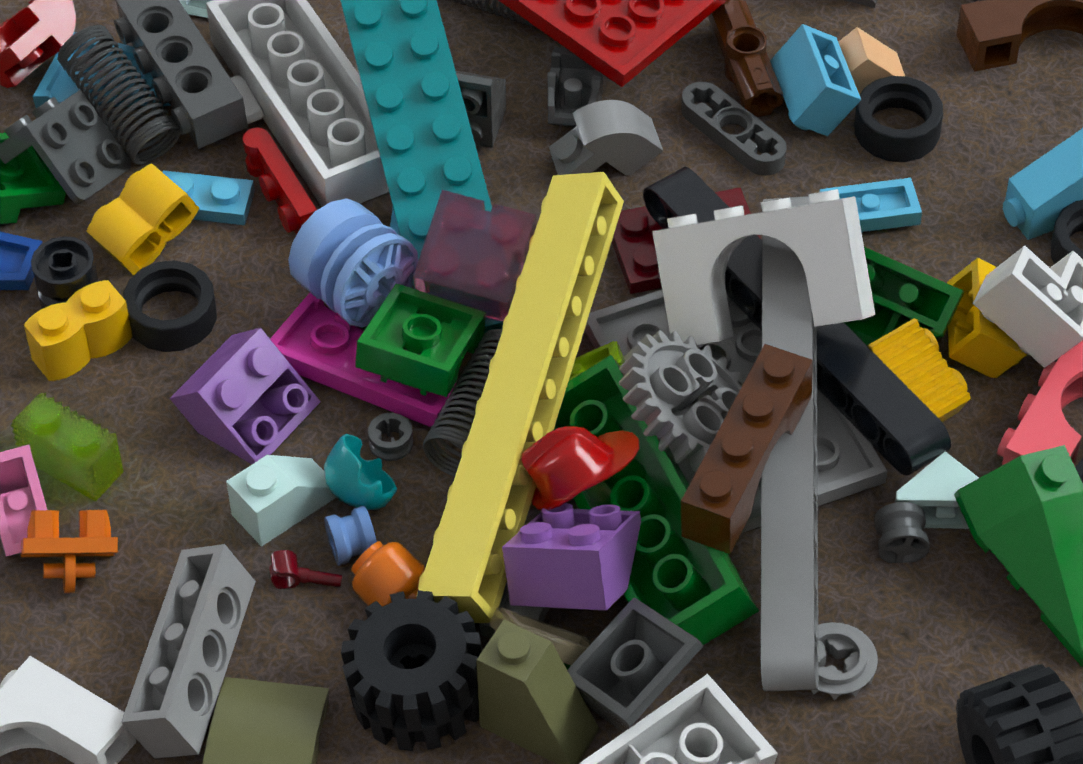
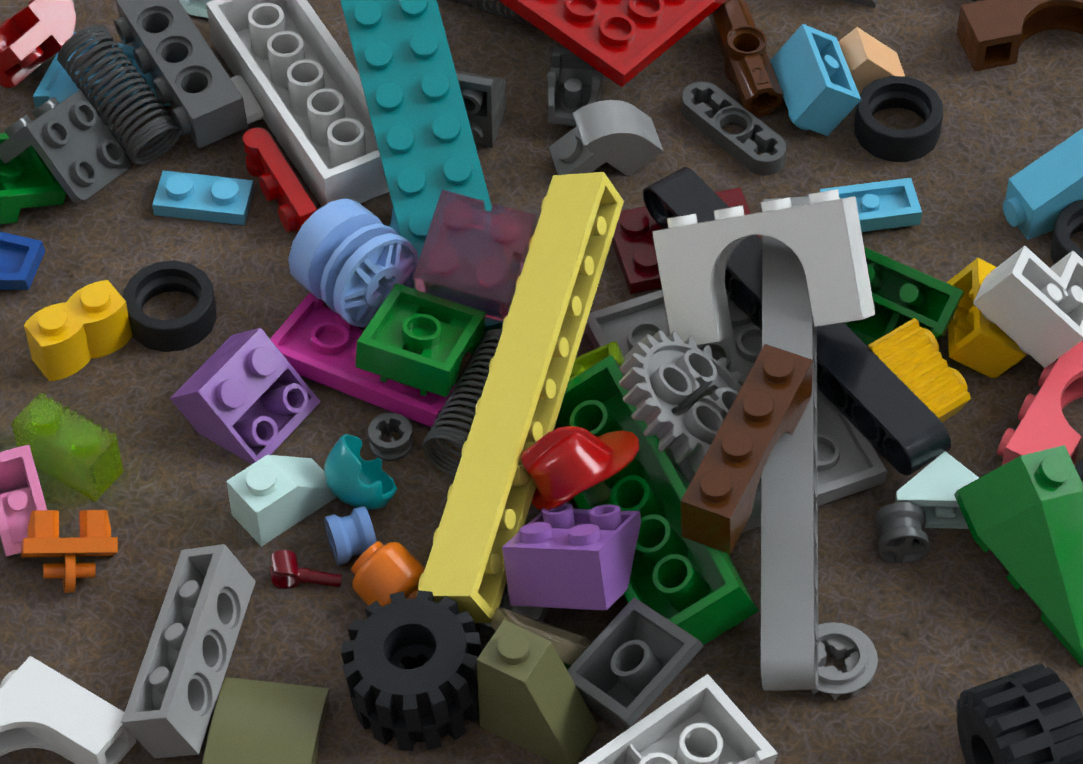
(62, 268): black wheel -> none
(142, 218): yellow brick -> none

